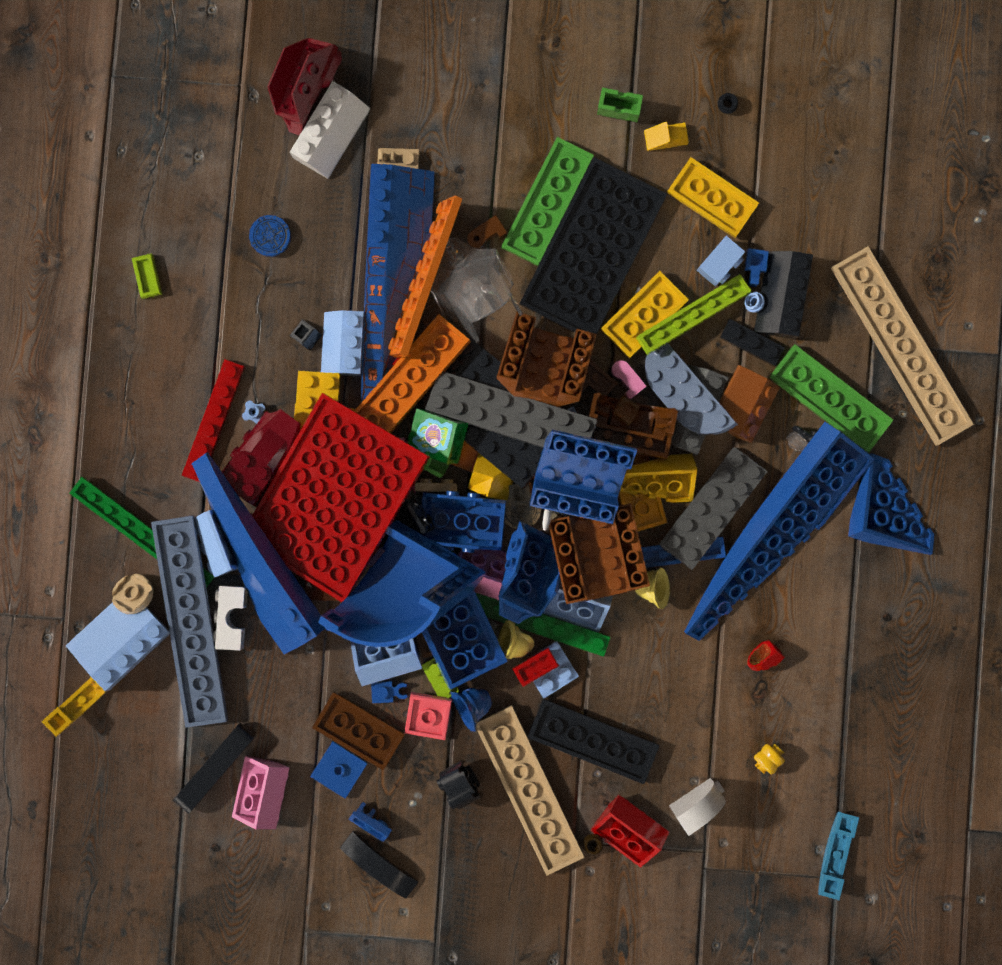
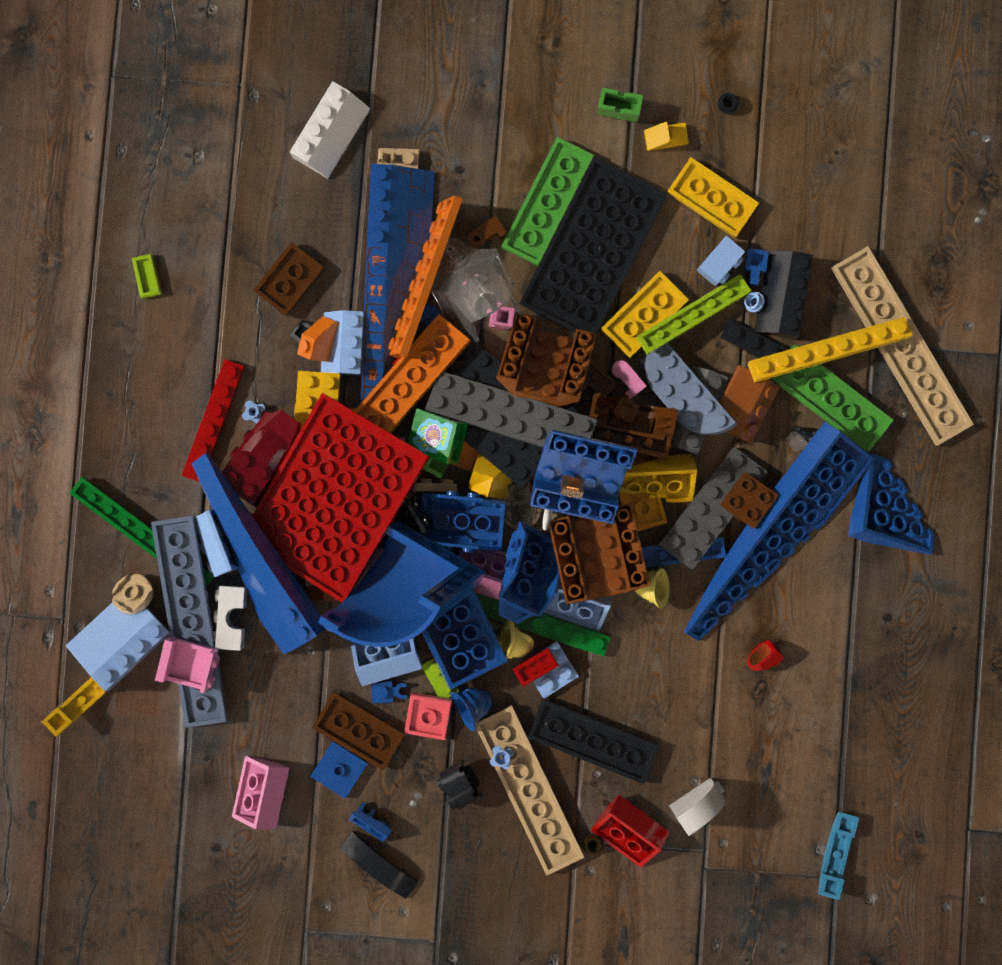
(188, 664): none -> bright pink panel
(214, 768): black beam -> none
(270, 236): blue tile -> none
(288, 279): none -> reddish brown plate
(299, 79): dark red slope -> none
(318, 340): none -> orange slope
(429, 314): none -> blue plate
(502, 318): none -> bright pink leg
(506, 753): none -> light blue plate
(572, 487): none -> plate
(749, 500): none -> reddish brown bracket
(769, 759): yellow piece -> none
(829, 349): none -> yellow plate

